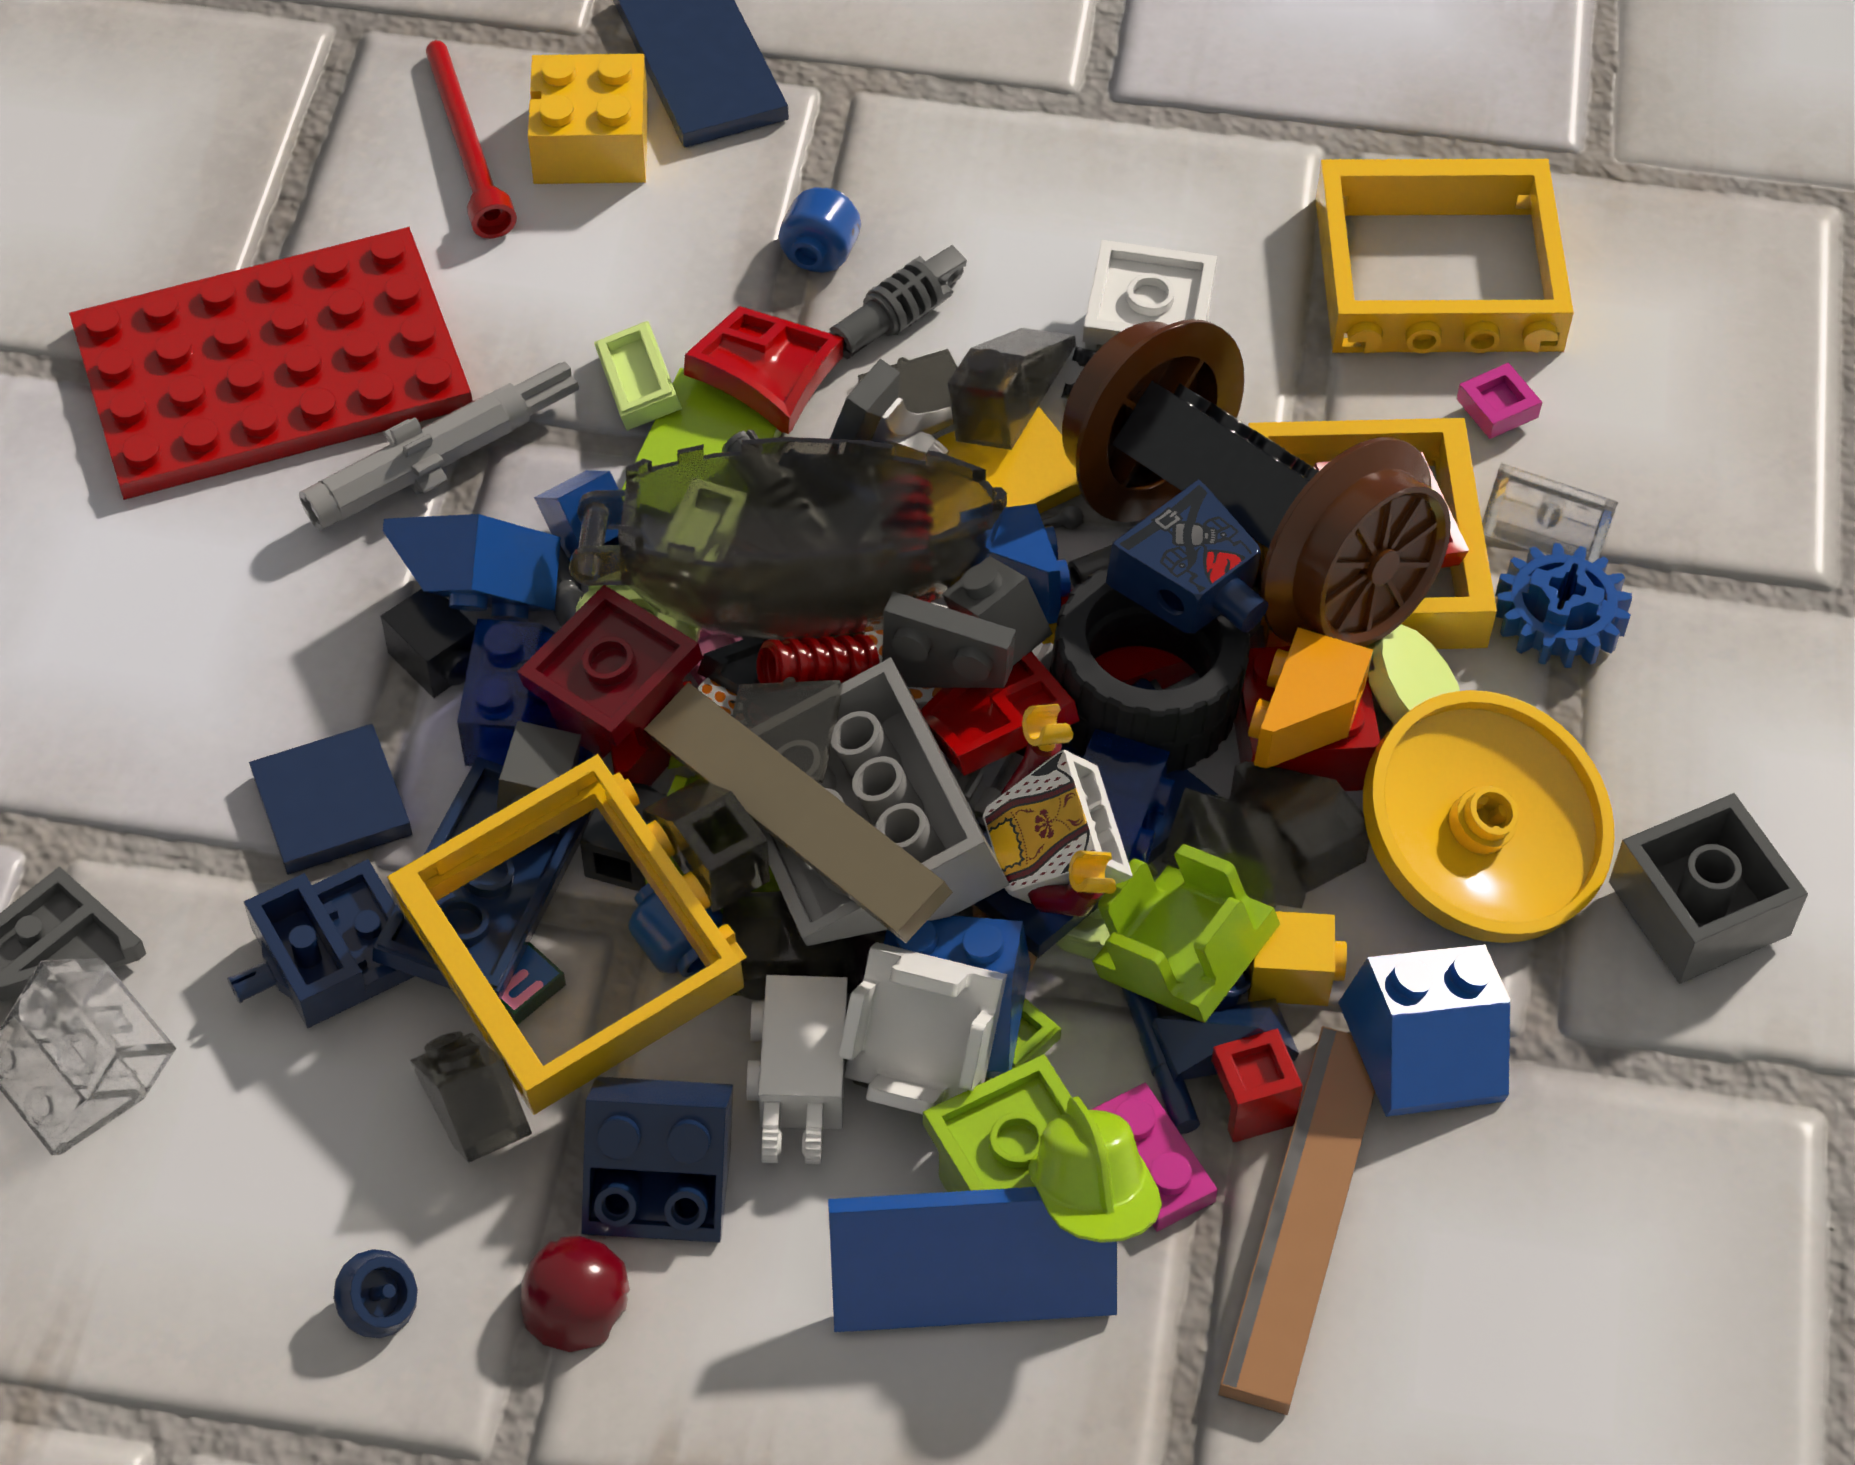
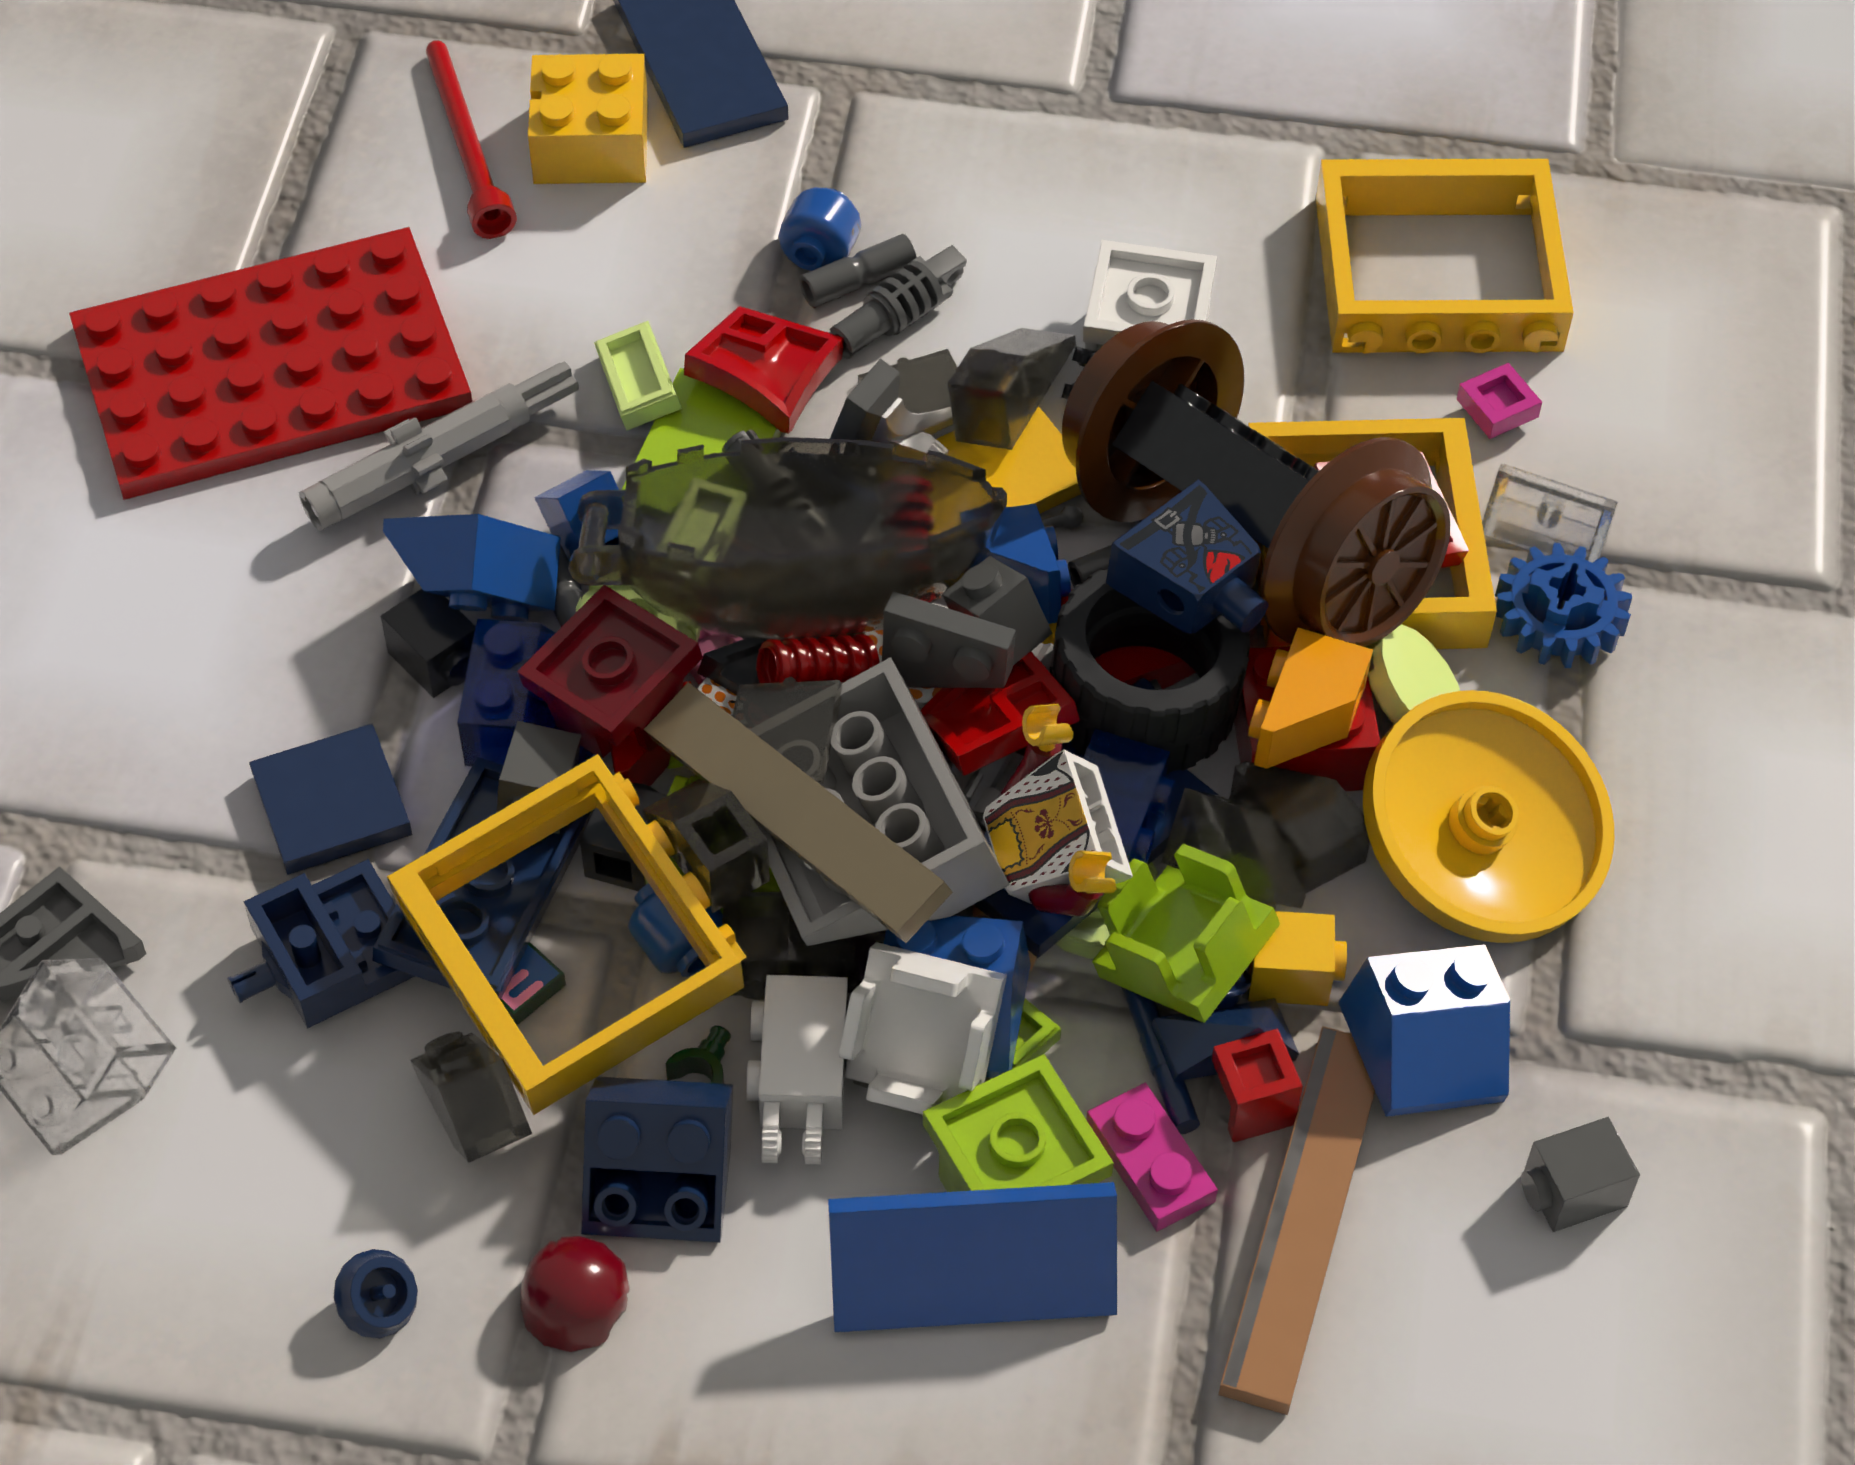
(701, 1060): none -> dark green piece
(852, 272): none -> dark grey piece
(1094, 1176): lime piece -> none
(1579, 1174): none -> dark grey brick
(1707, 887): dark grey brick -> none

